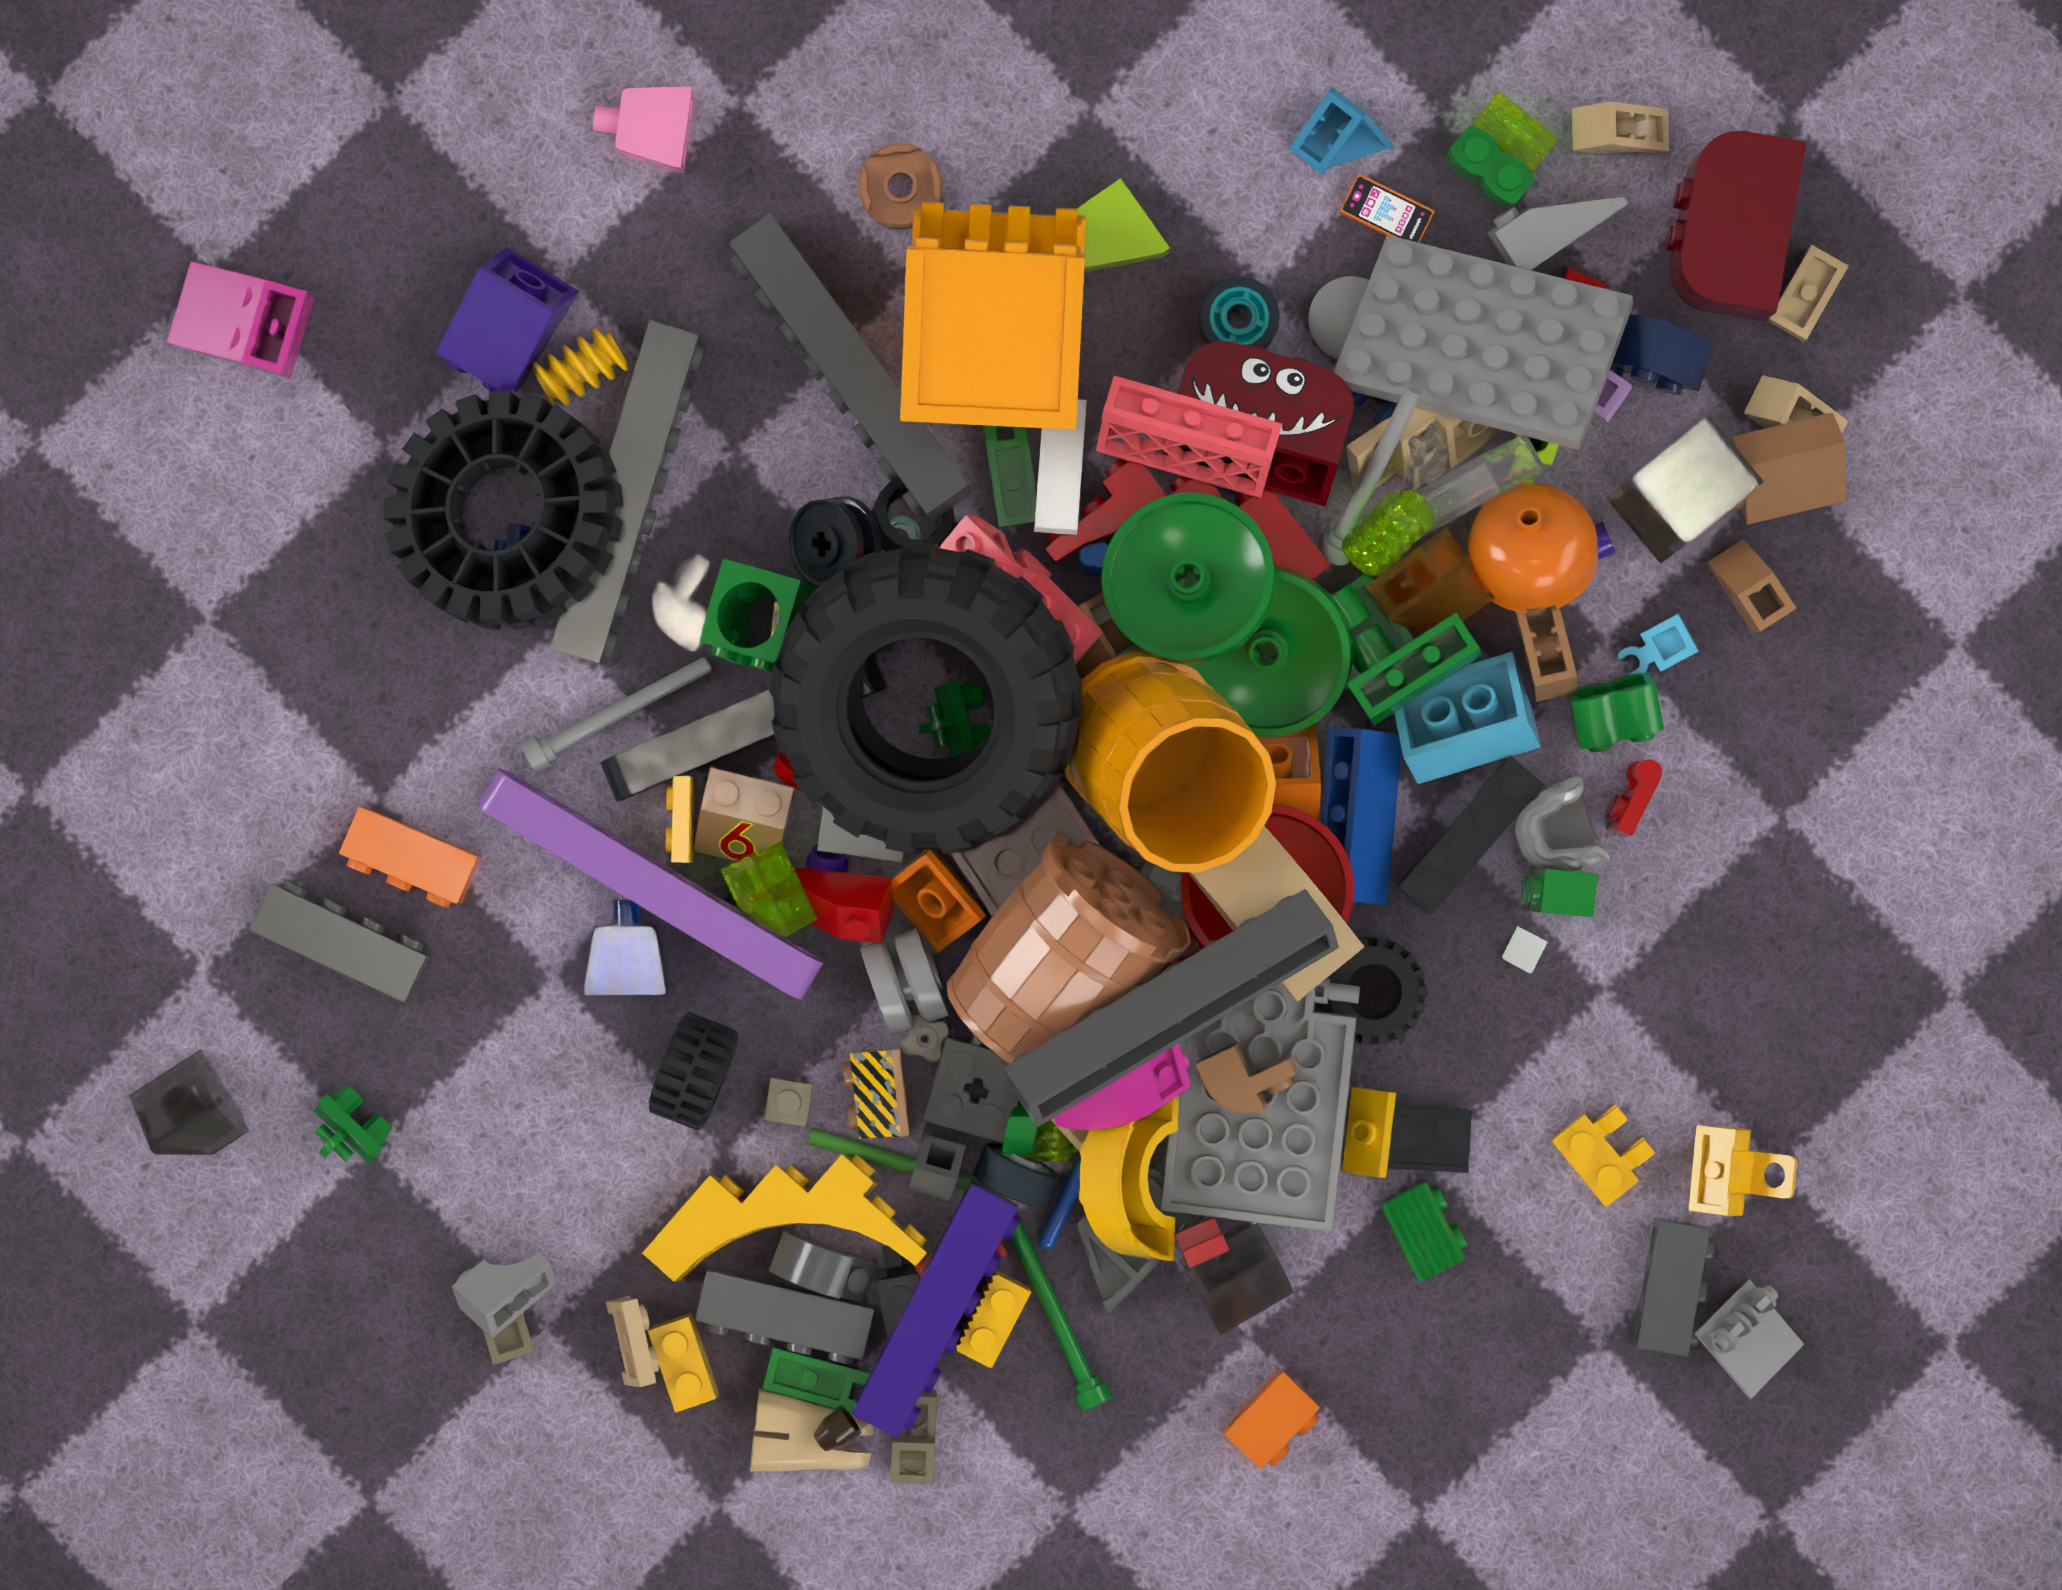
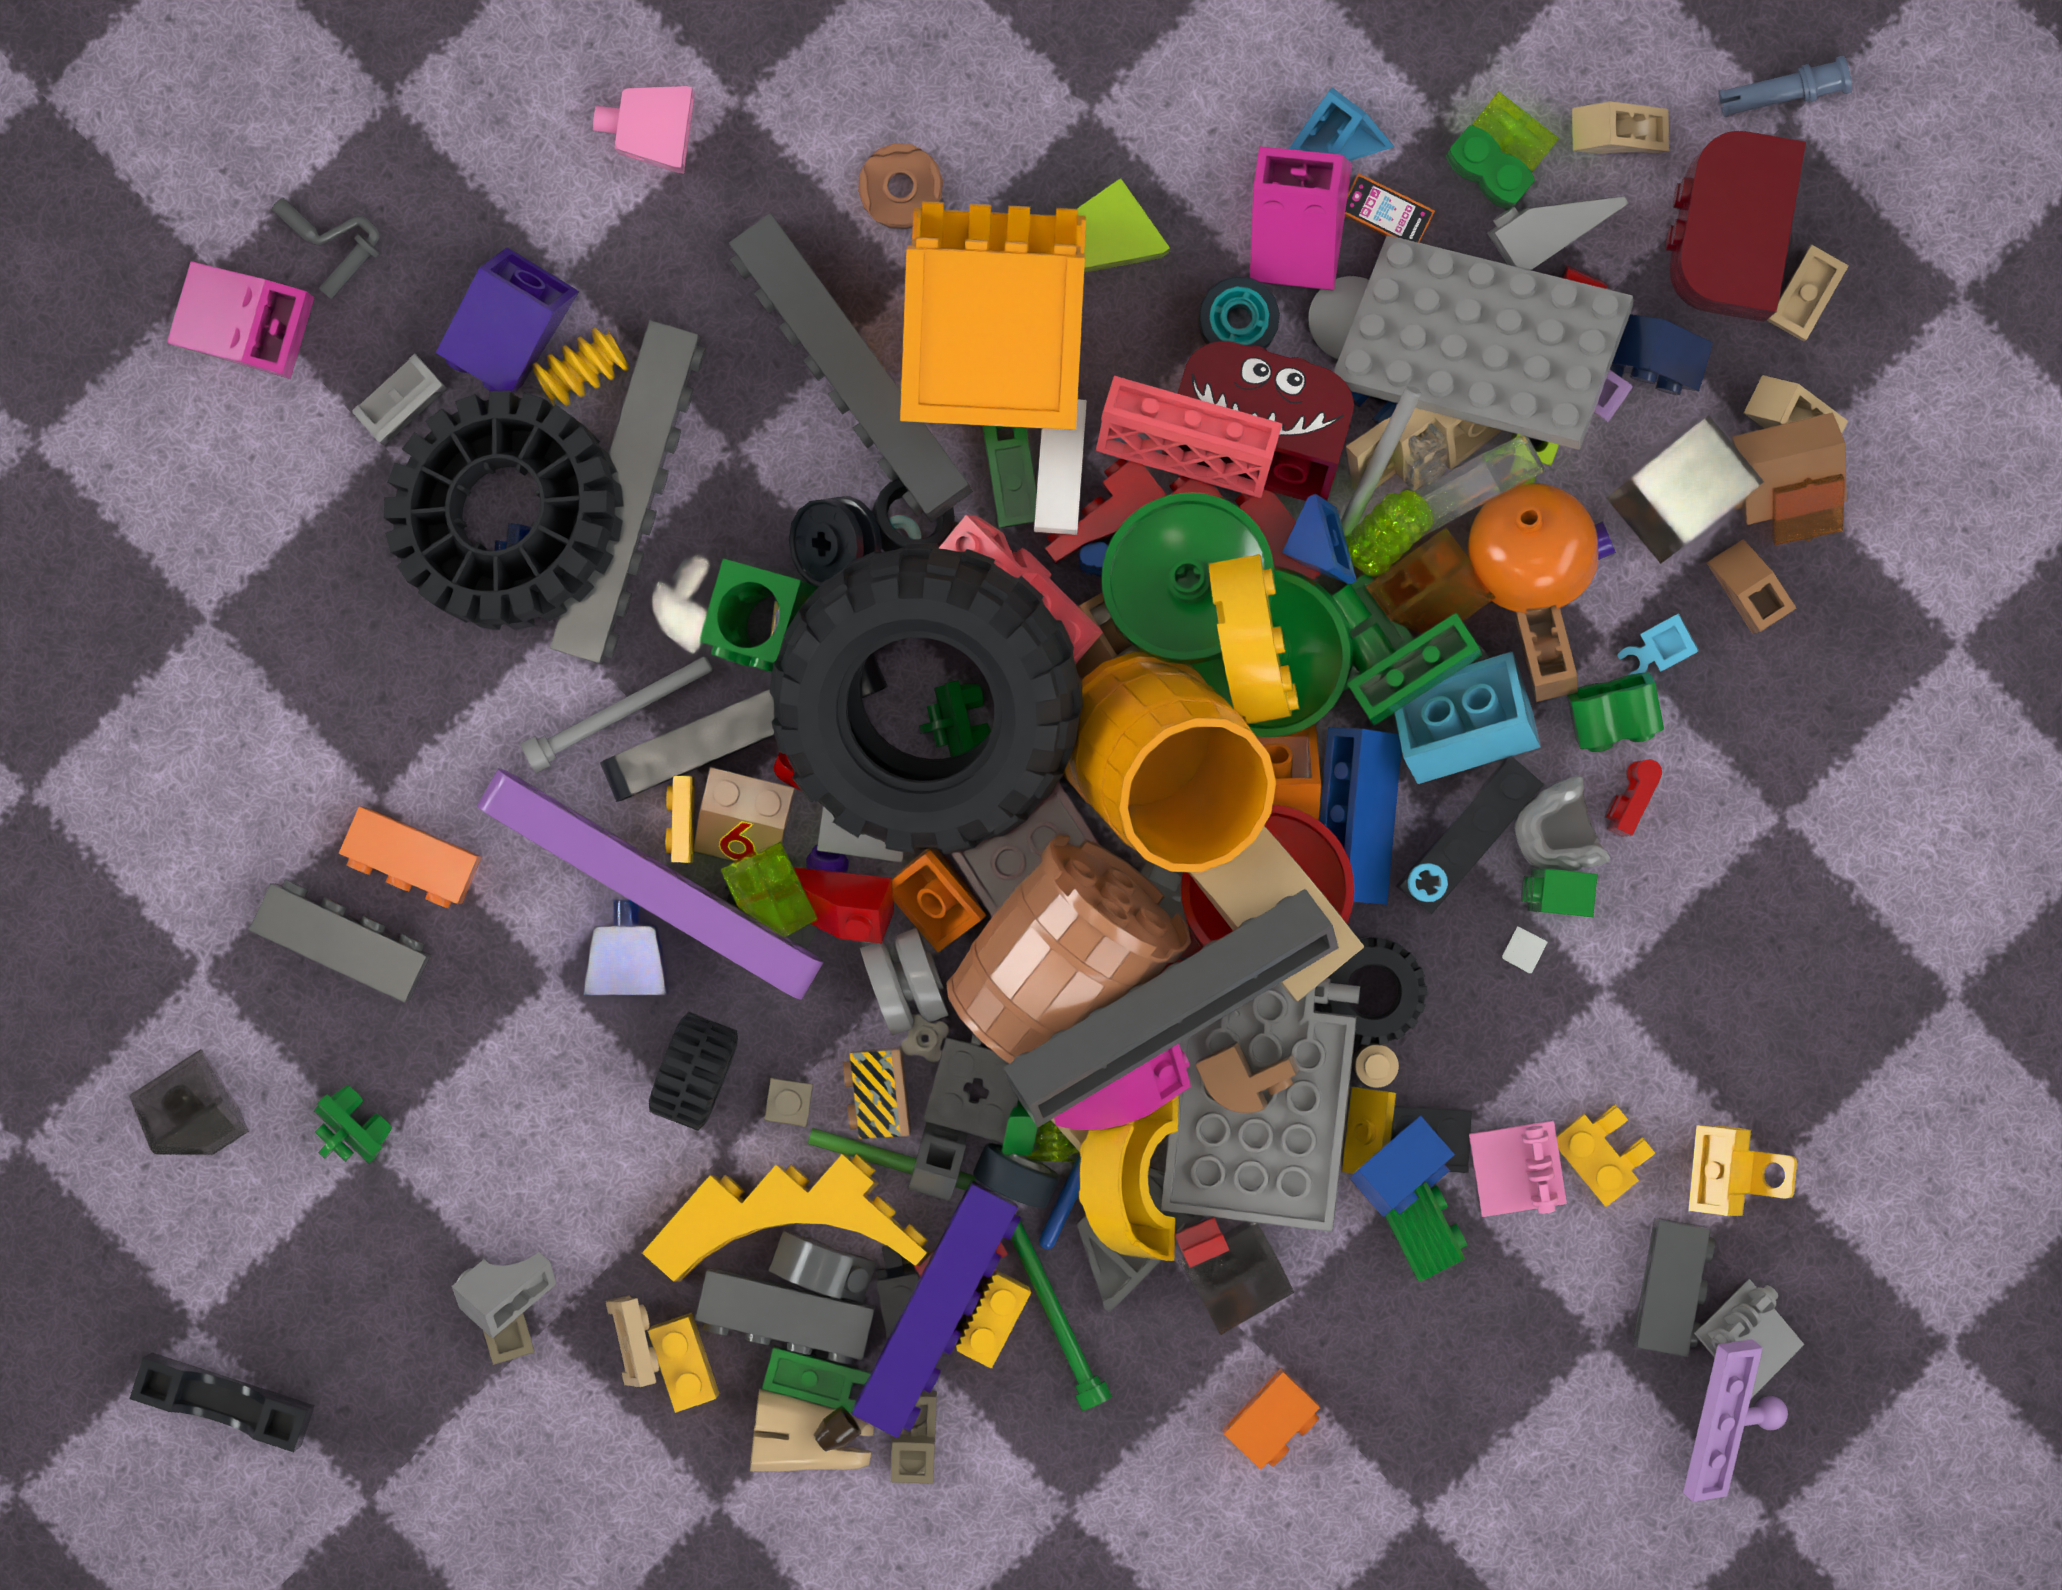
(202, 1393): none -> black arch
(309, 233): none -> dark grey piece
(399, 400): none -> light grey hinge
(1249, 642): none -> yellow brick
(1298, 217): none -> dark pink slope
(1320, 541): none -> blue slope
(1375, 1064): none -> tan brick
(1402, 1166): none -> blue brick
(1421, 894): none -> medium azure bush
(1518, 1169): none -> bright pink hinge
(1724, 1418): none -> lavender plate
(1804, 84): none -> sand blue pin
(1808, 509): none -> clear orange piece

